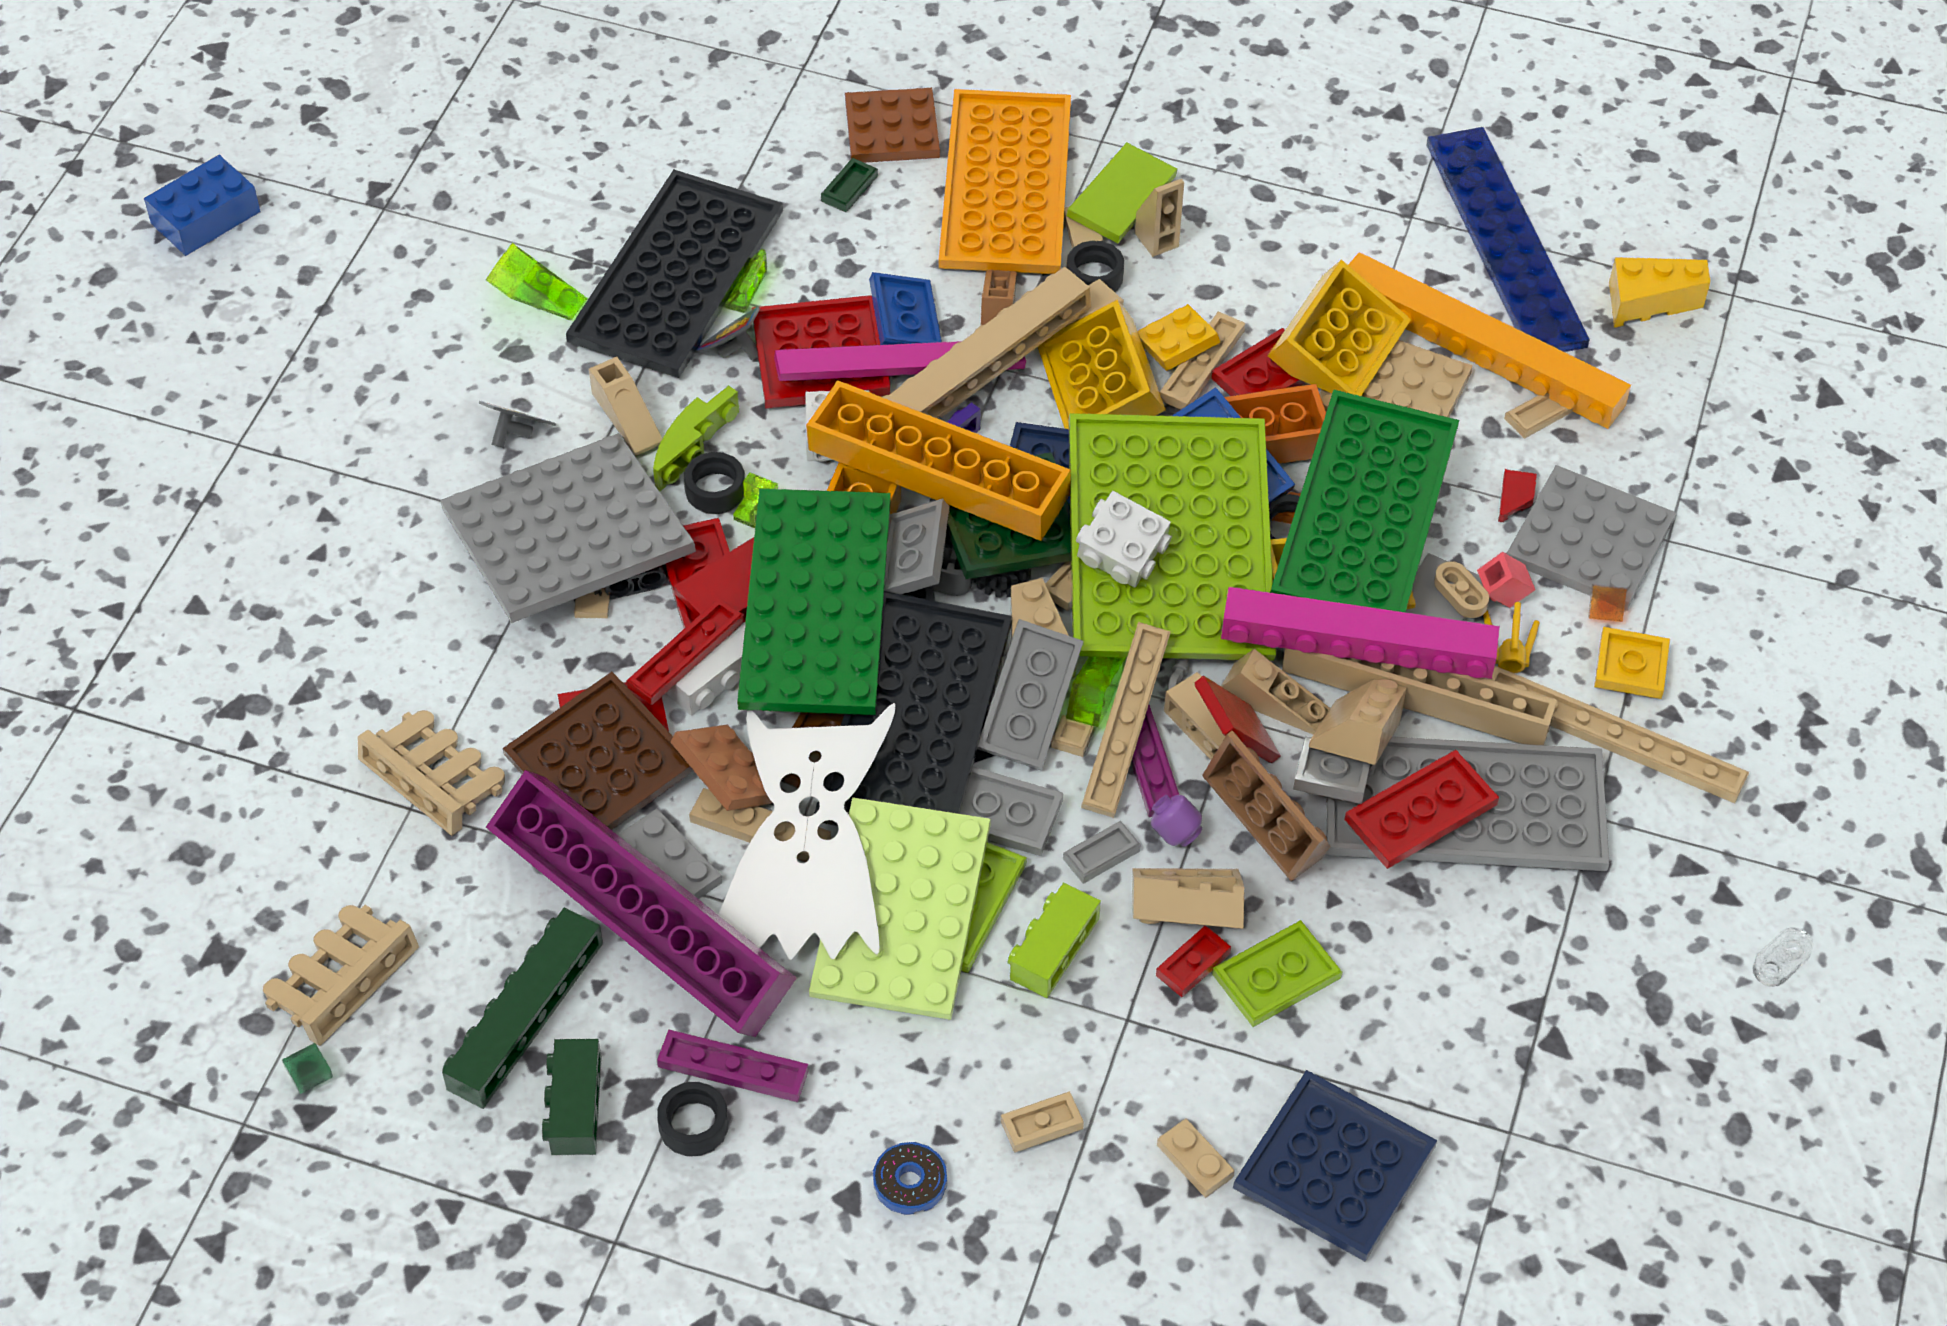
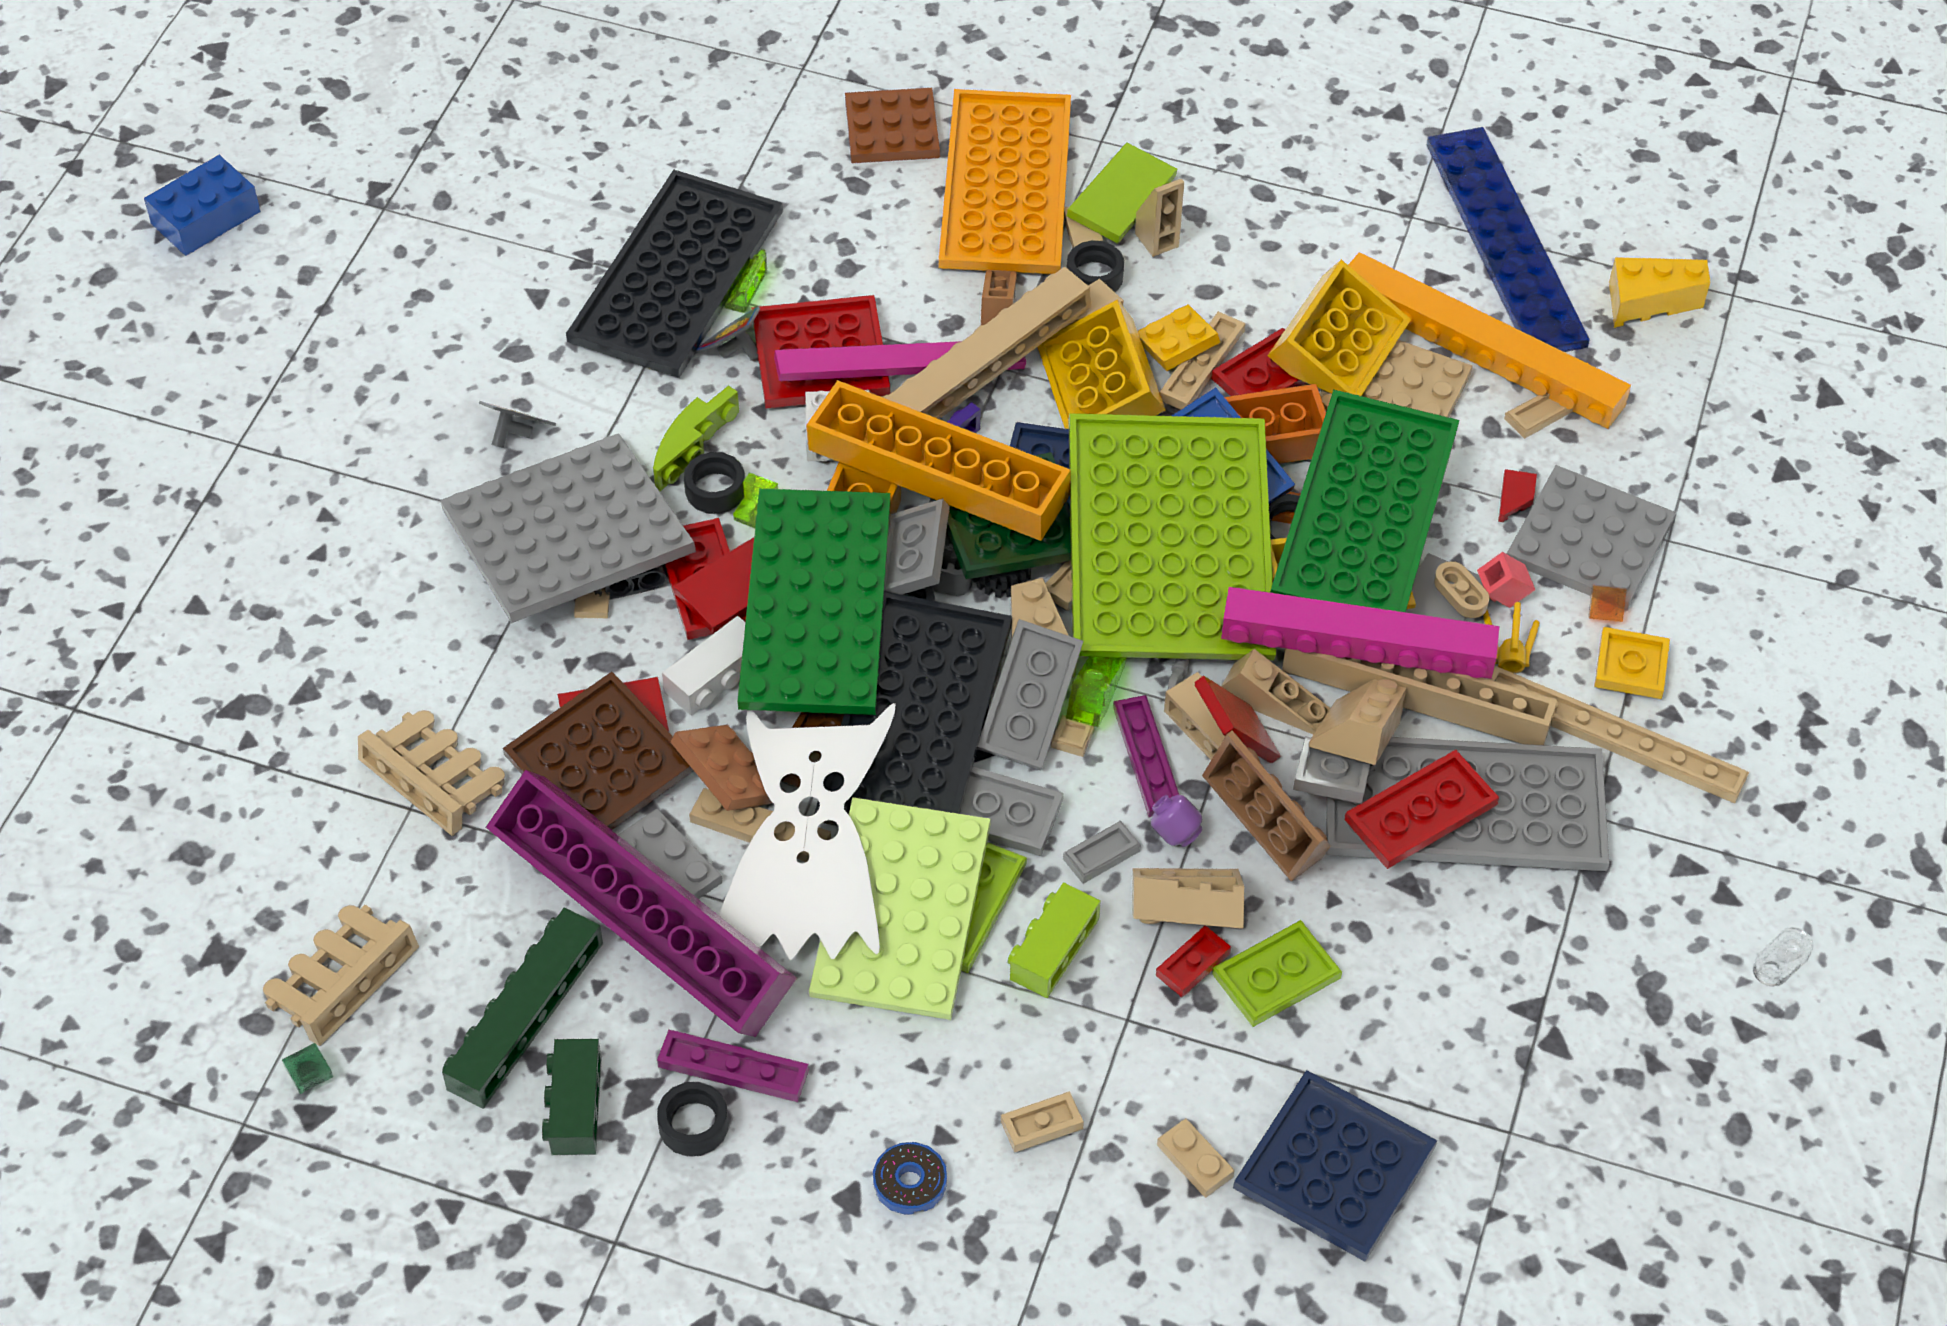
(533, 284): clear neon green slope -> none
(624, 405): tan slope -> none
(685, 651): red tile -> none
(849, 185): dark green tile -> none
(904, 309): blue tile -> none
(1123, 539): white brick -> none
(1125, 720): tan tile -> none

